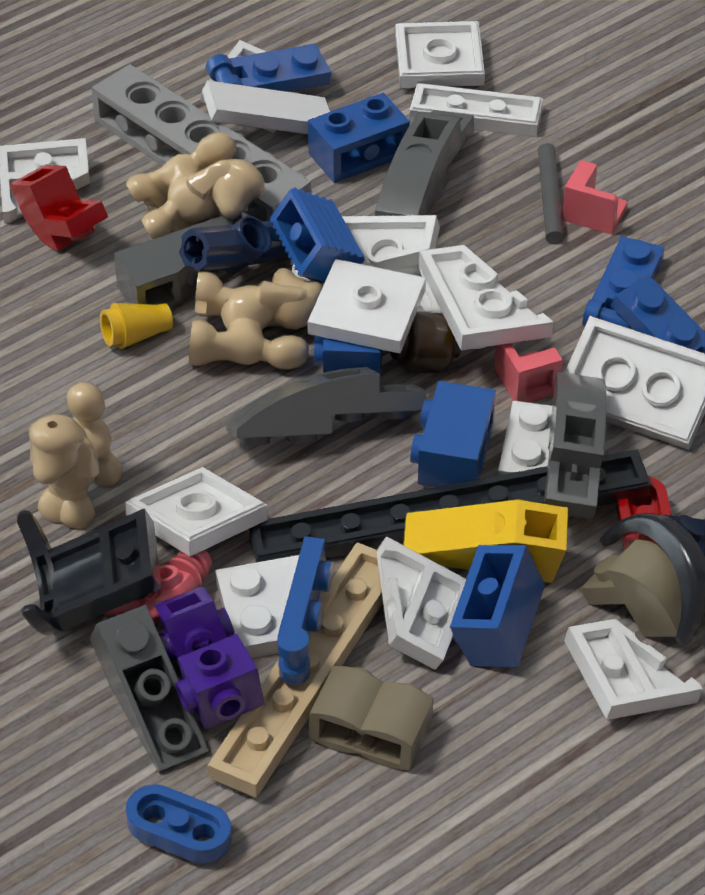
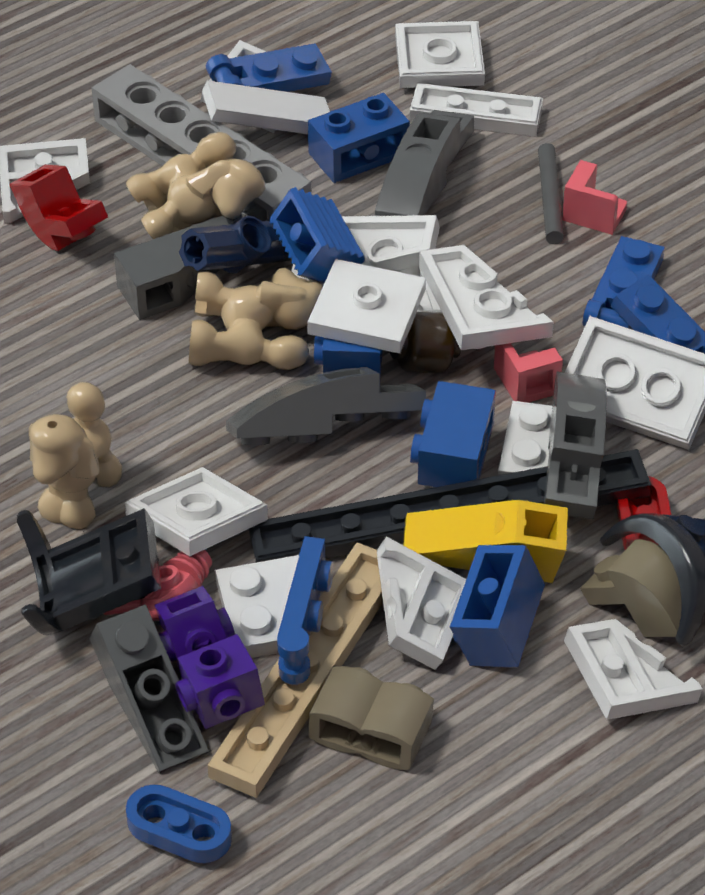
(131, 323): yellow cone -> none

